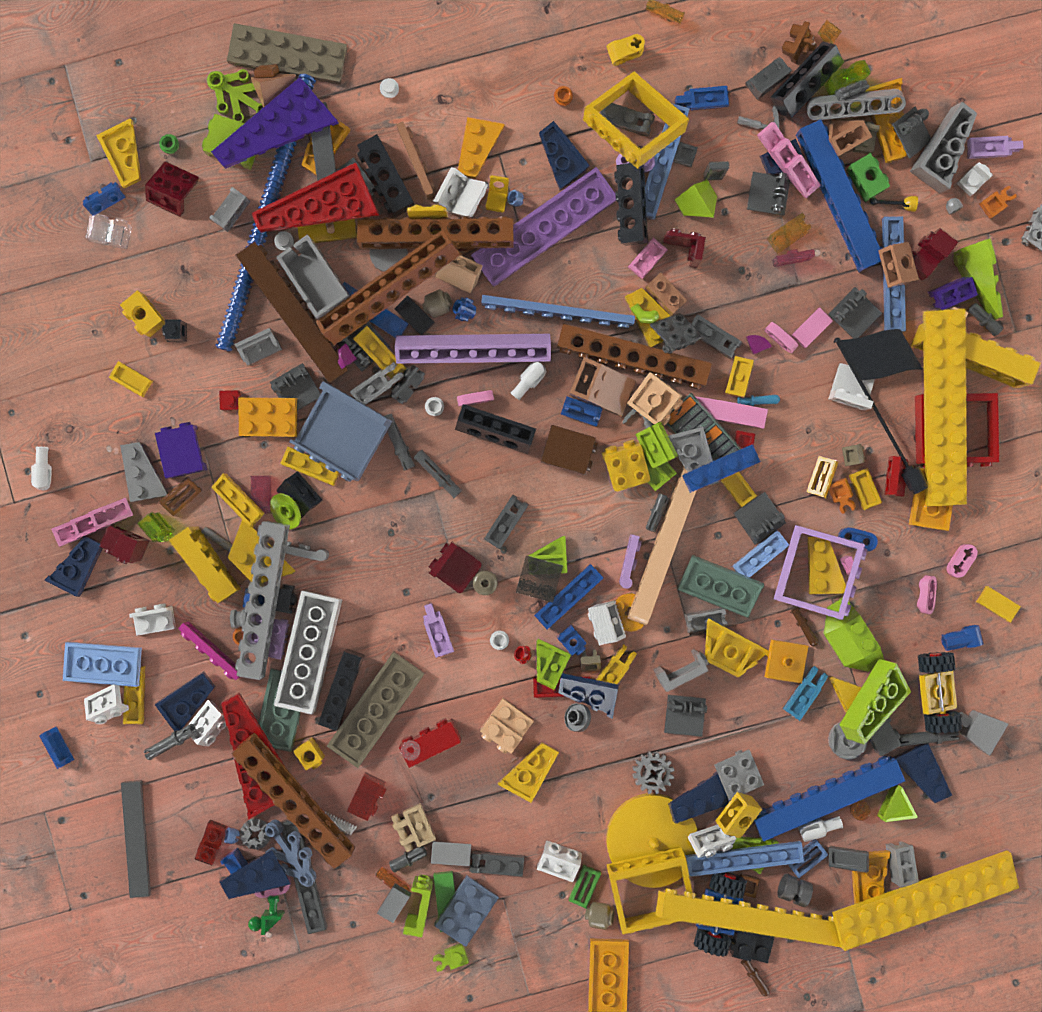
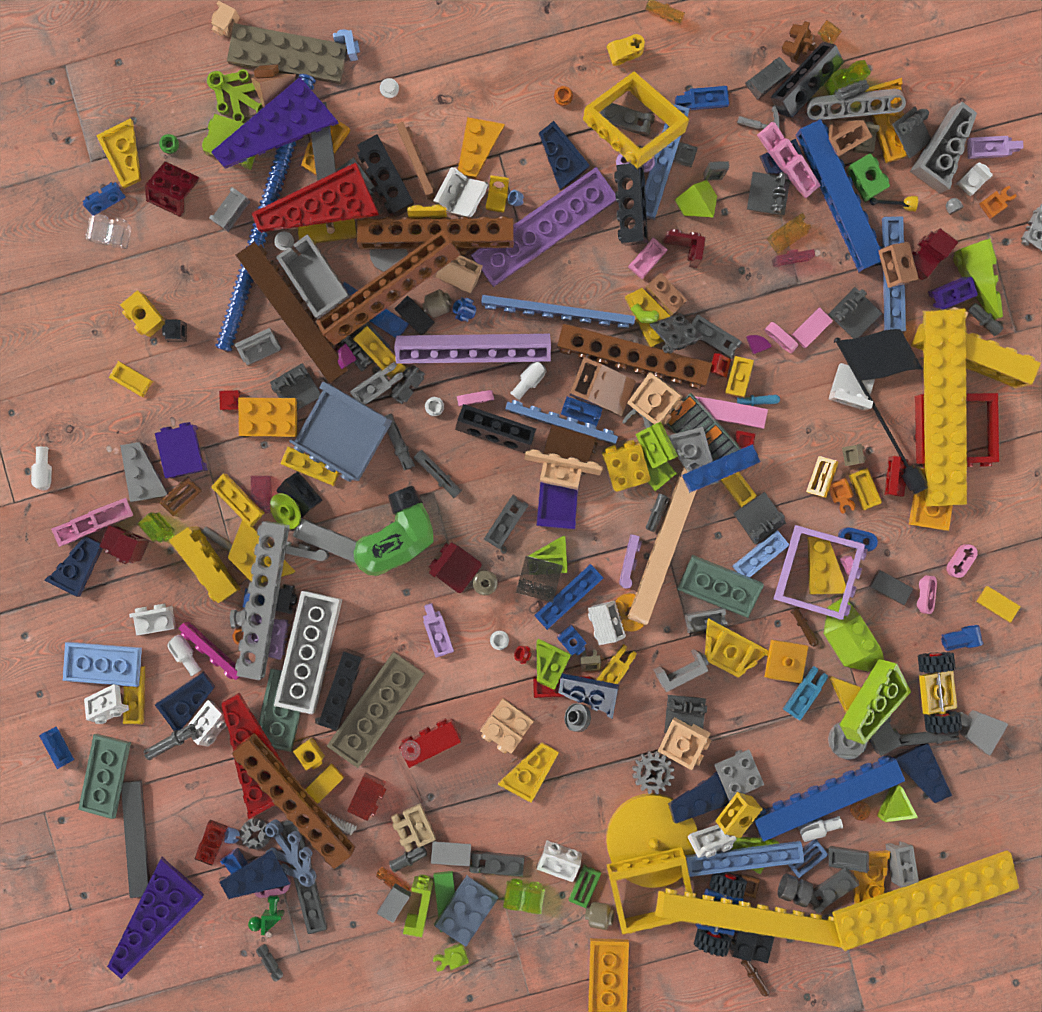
(104, 776): none -> sand green tile
(161, 907): none -> dark purple wing
(183, 653): none -> white arm
(224, 19): none -> light nougat brick
(269, 962): none -> dark grey axle
(324, 783): none -> yellow tile
(325, 539): none -> light grey beam
(347, 37): none -> light blue bracket
(399, 540): none -> bright green piece
(523, 896): none -> clear neon green brick
(553, 419): none -> medium blue plate
(557, 506): none -> dark purple panel
(562, 471): none -> light nougat bracket
(685, 743): none -> light nougat plate
(720, 365): none -> red plate
(833, 889): none -> dark grey plate
(891, 587): none -> dark grey tile

